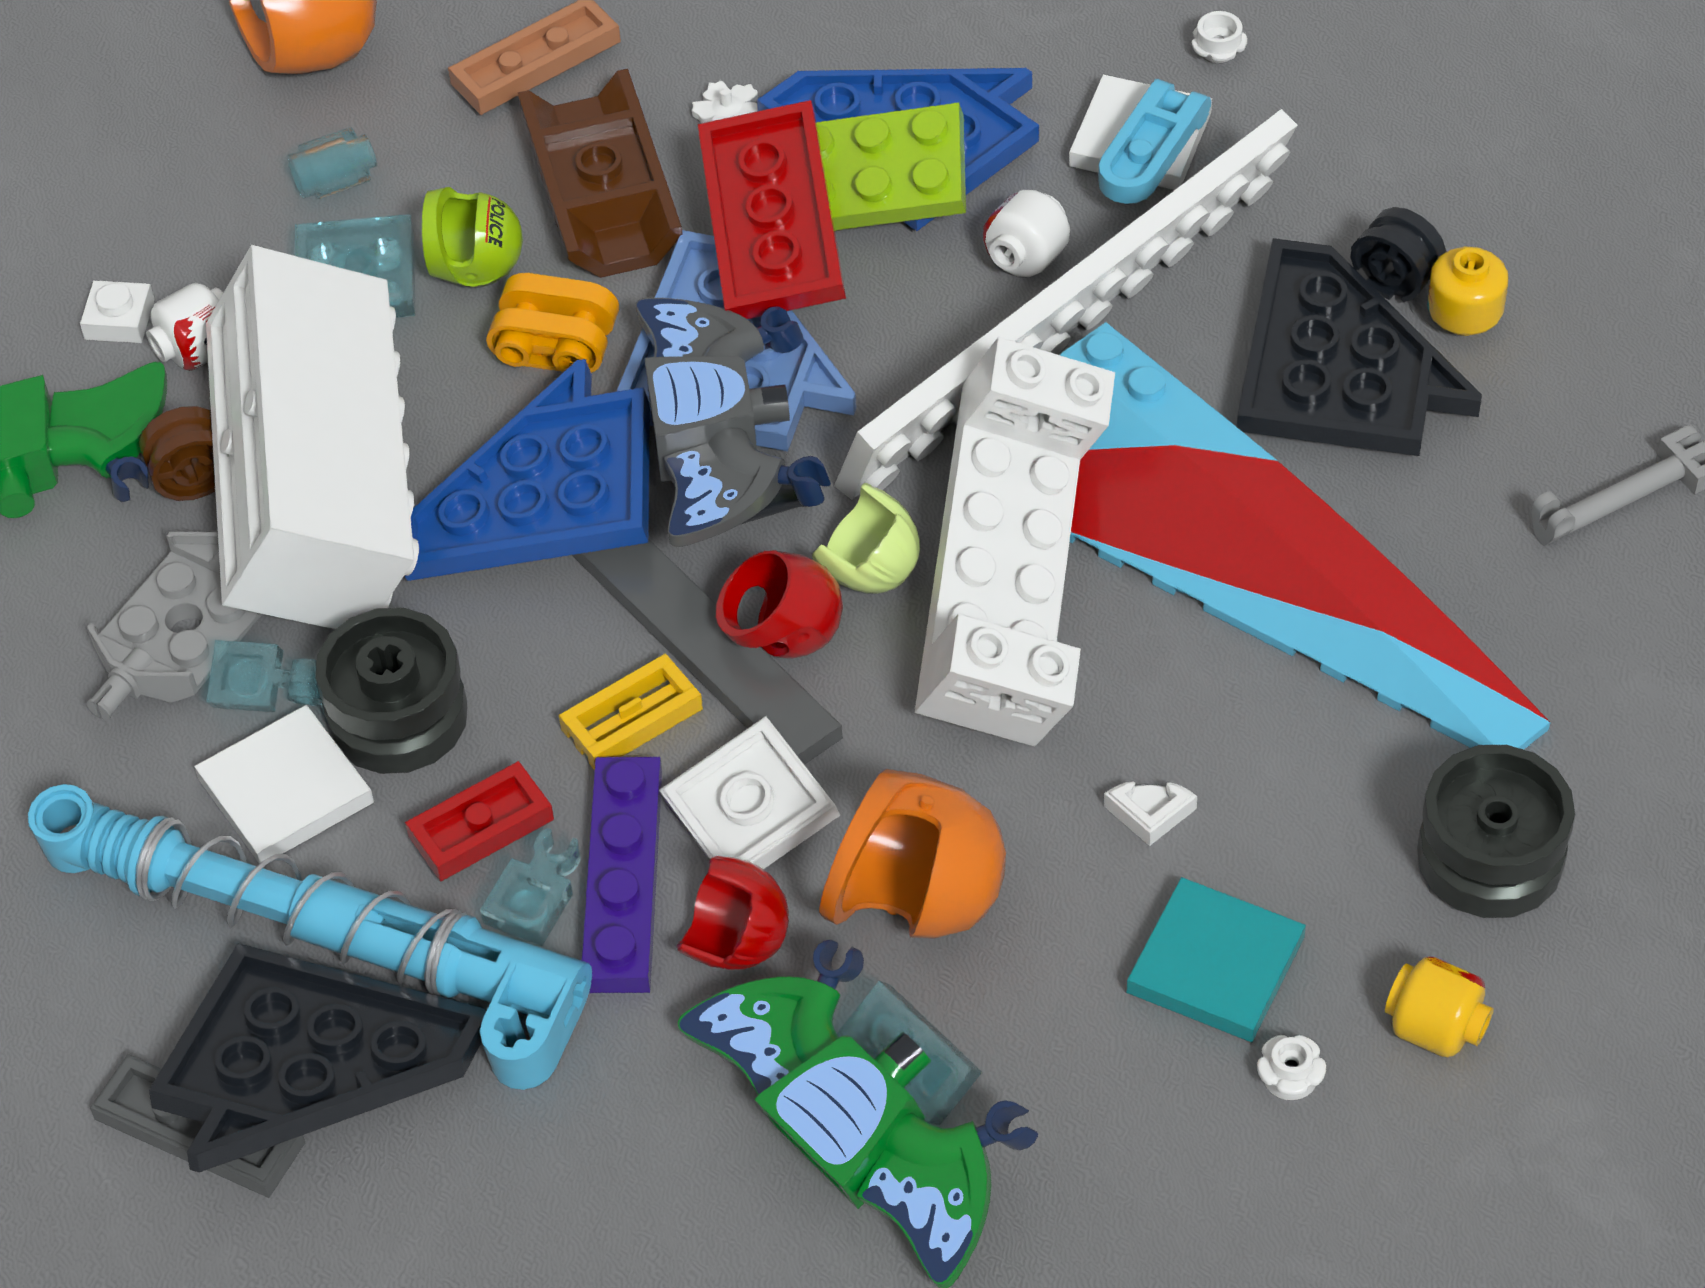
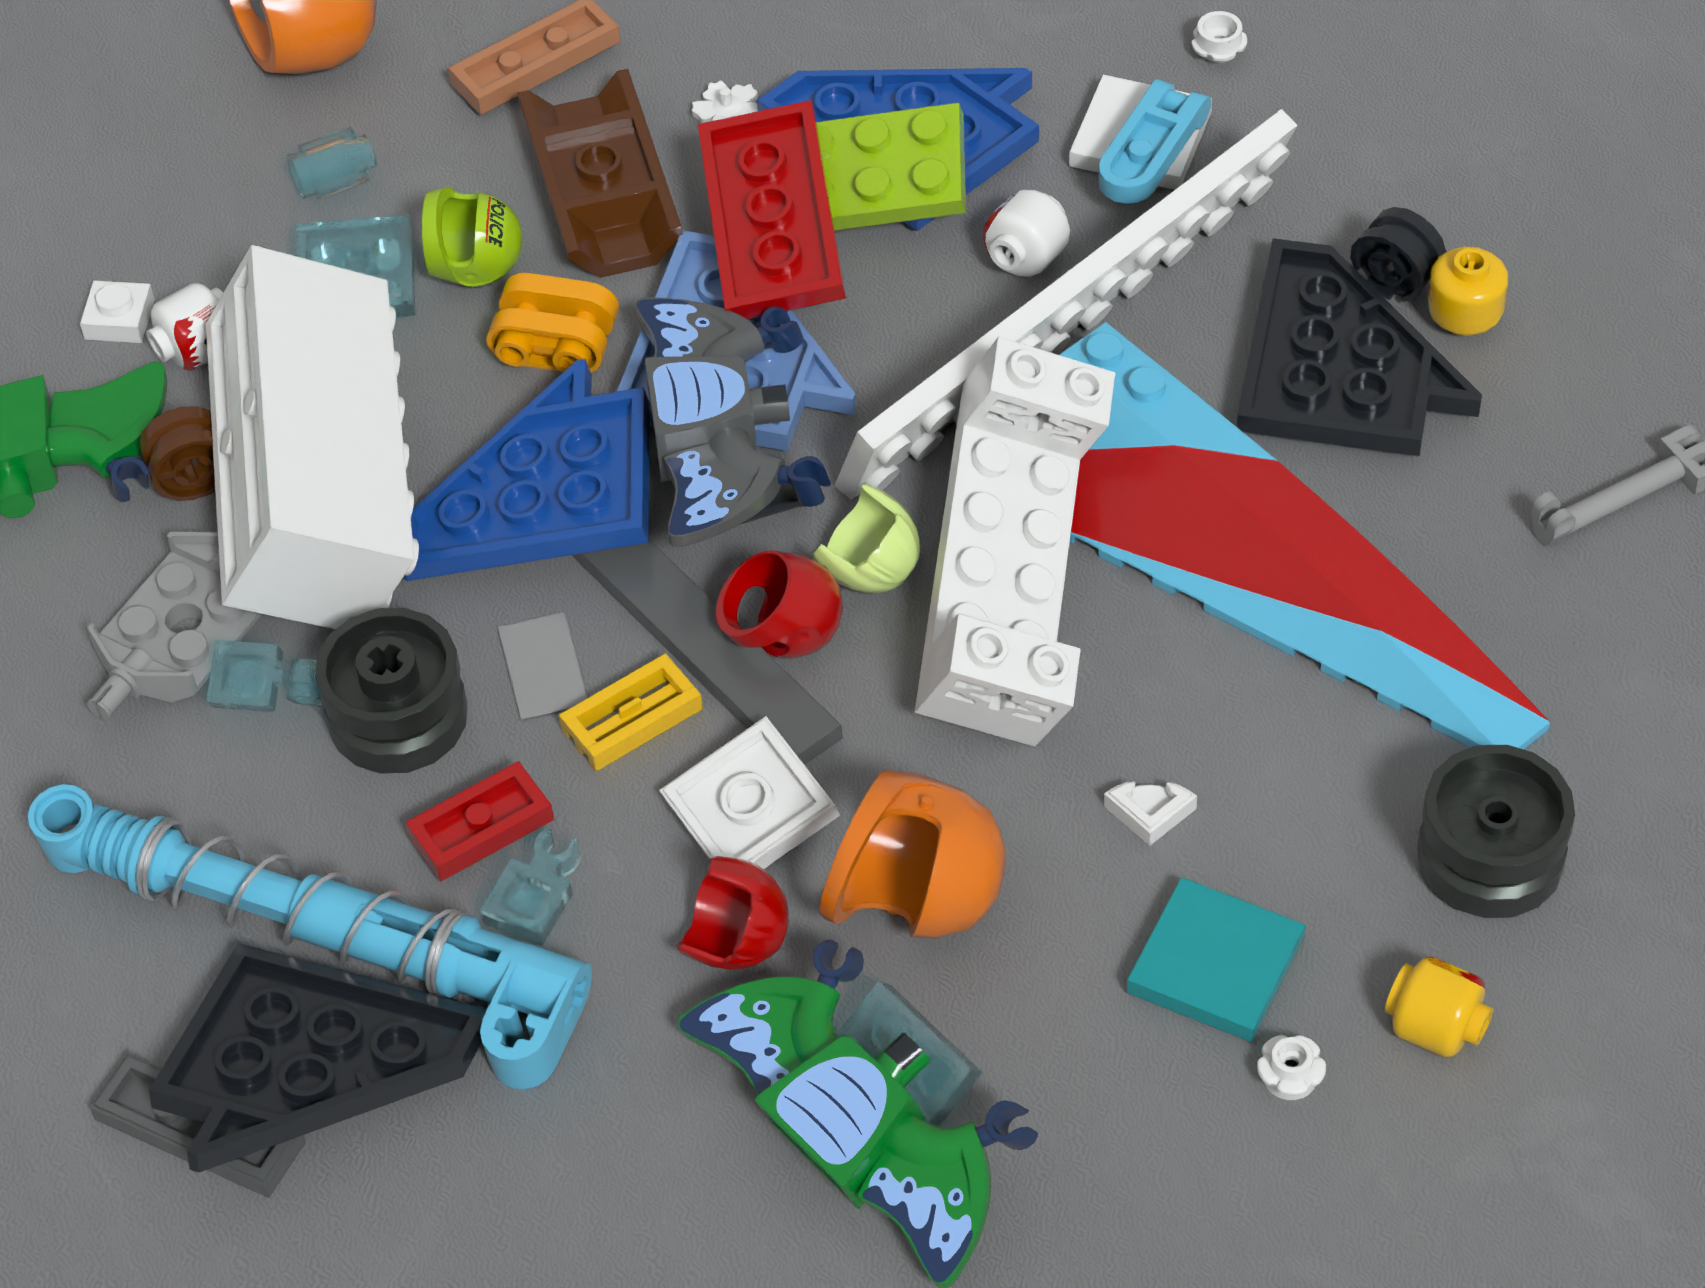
(284, 784): white tile -> none
(542, 665): none -> light grey sticker
(622, 874): dark purple plate -> none

